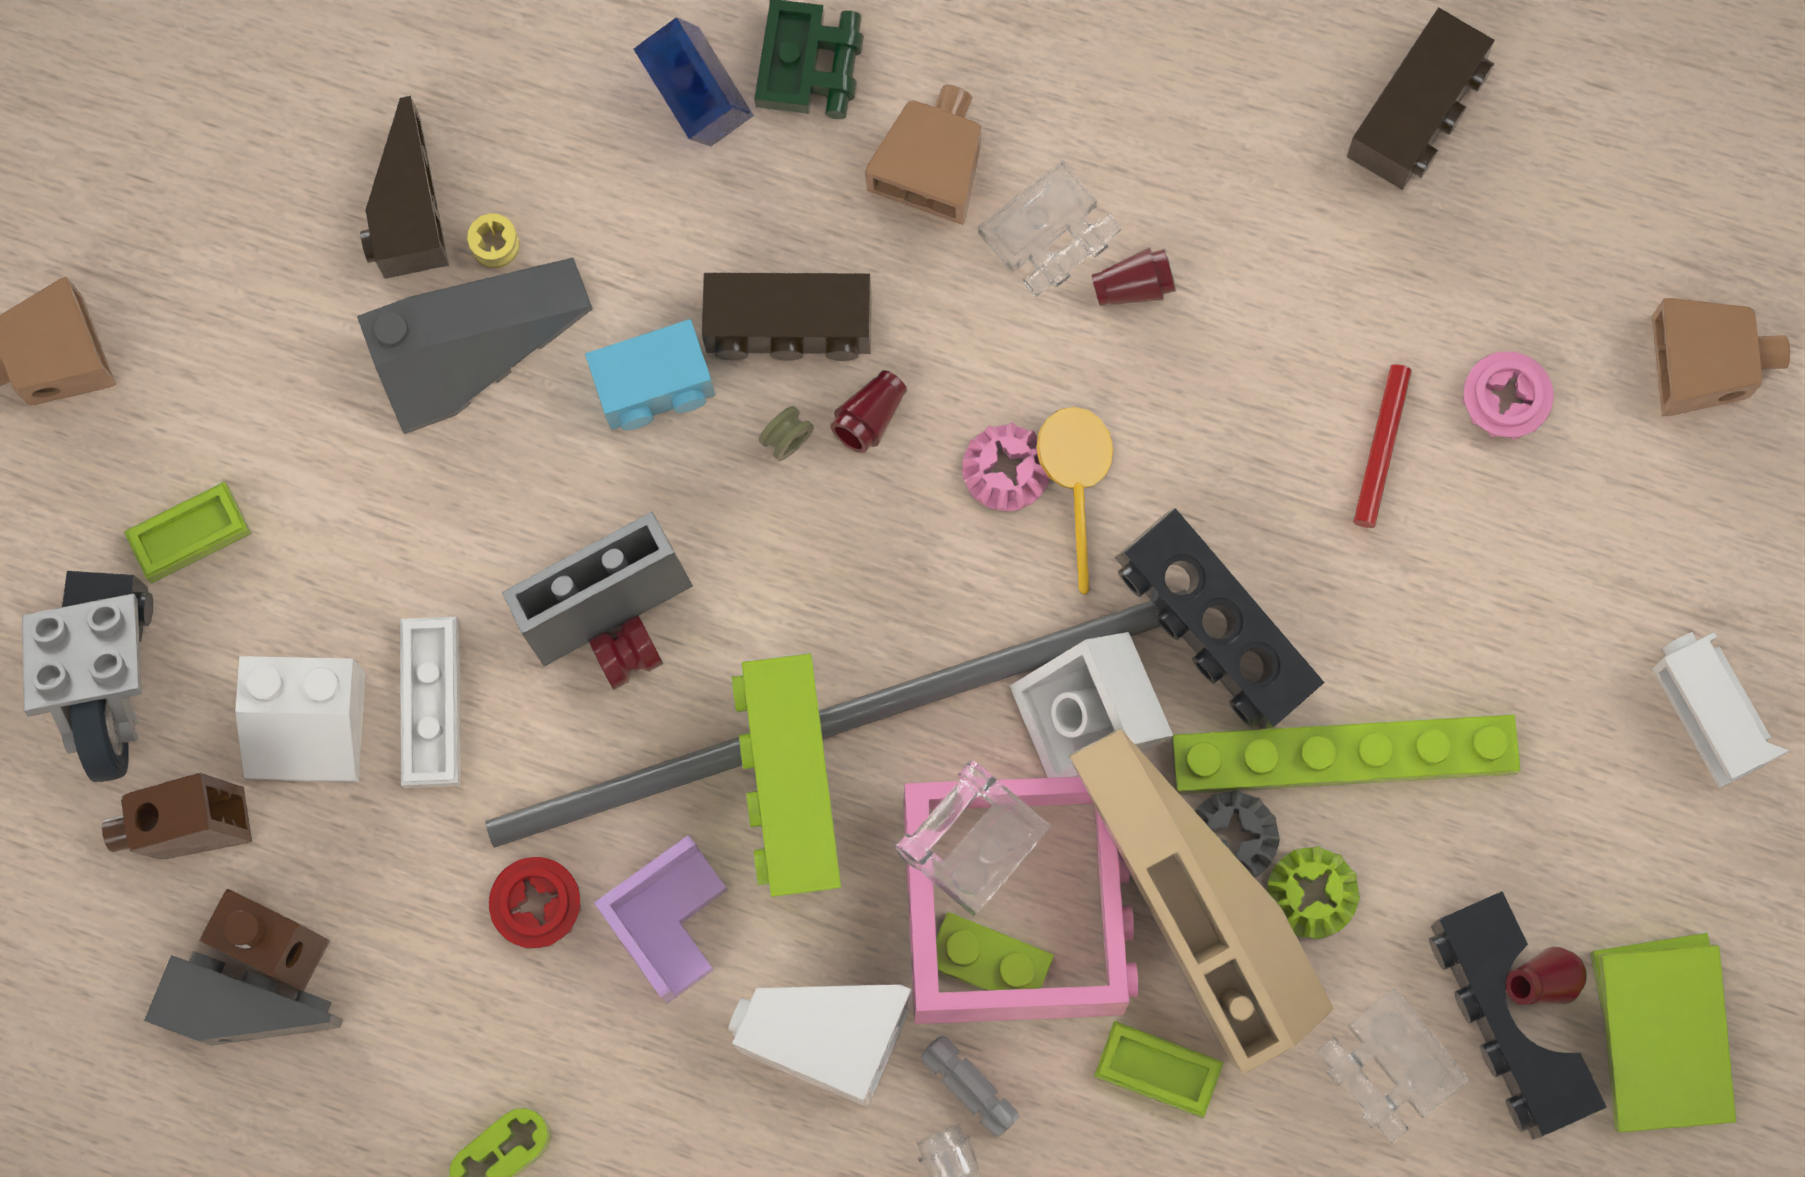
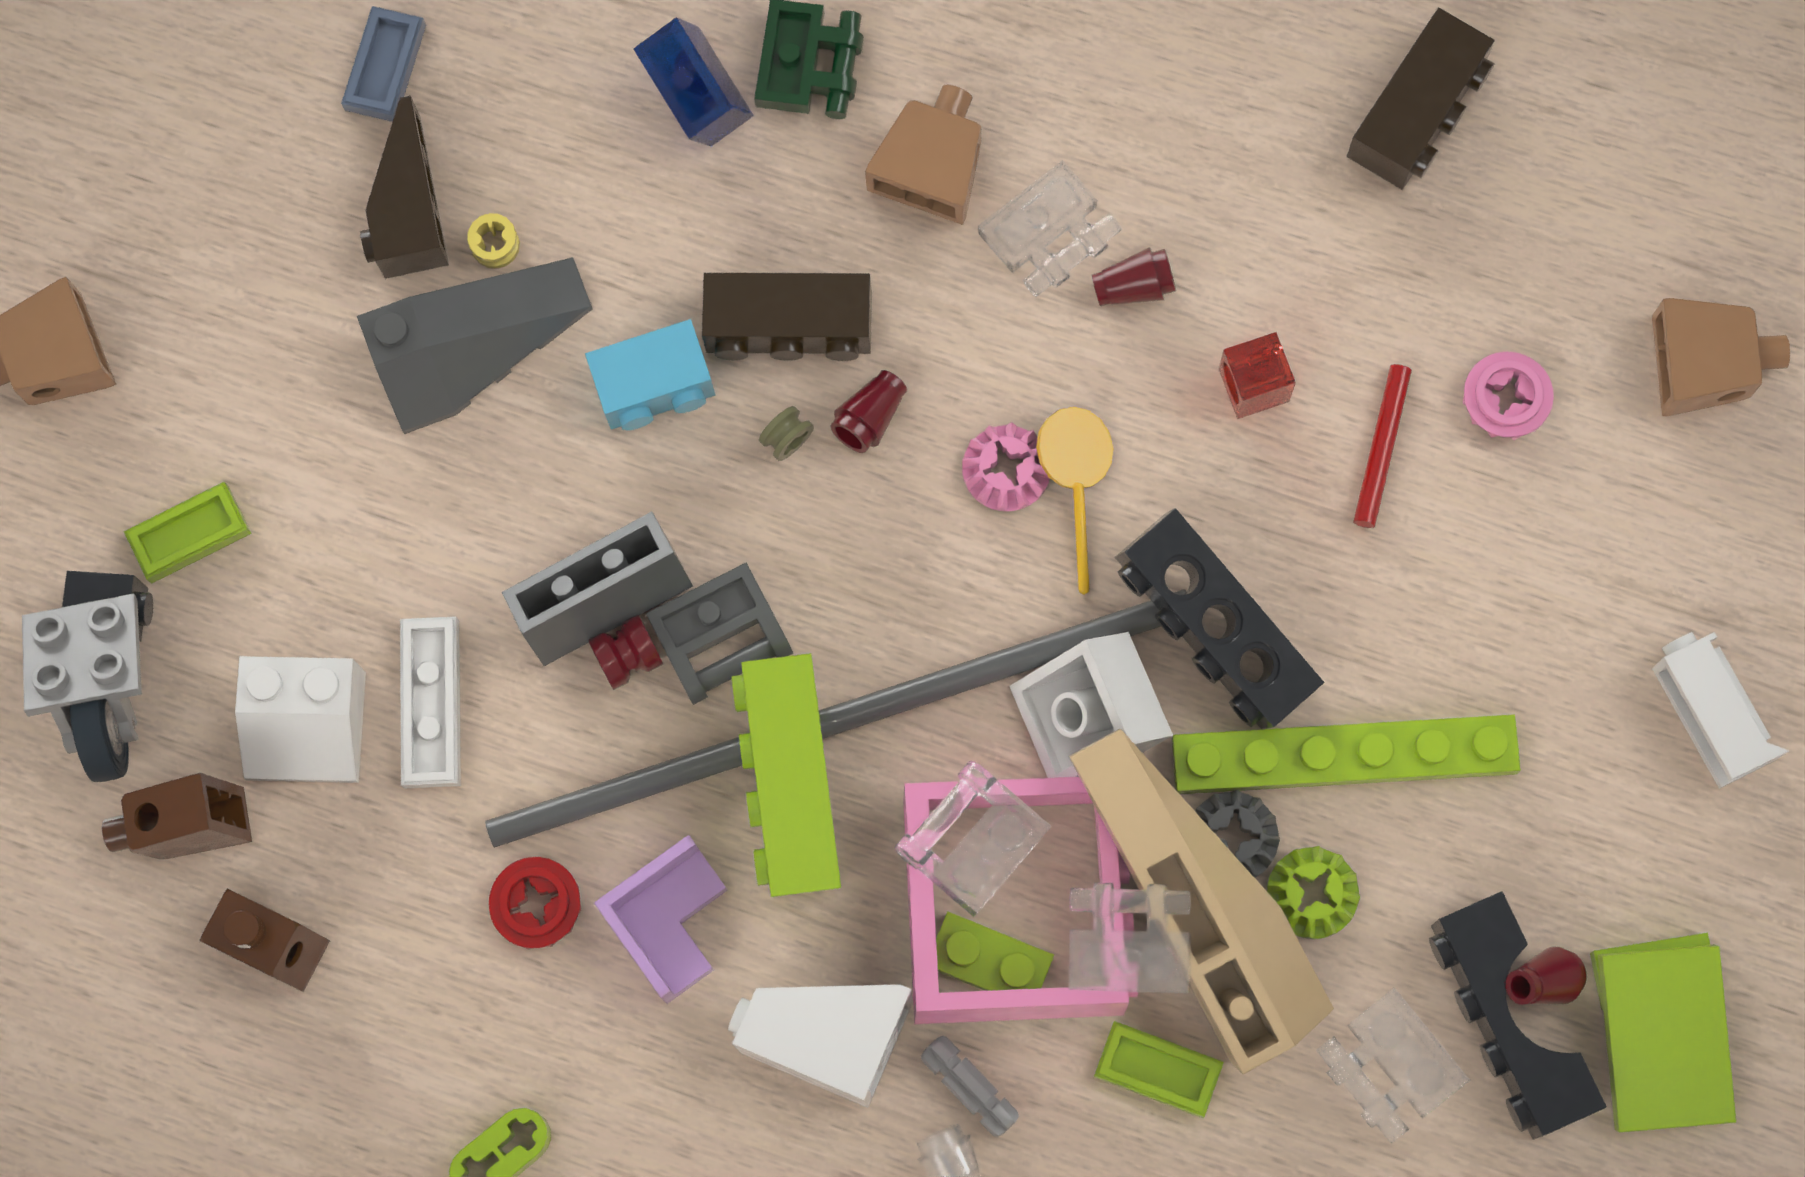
(223, 1010): dark grey slope -> none
(383, 63): none -> sand blue tile
(710, 617): none -> dark grey plate
(1128, 958): none -> clear plate
(1256, 375): none -> clear red brick

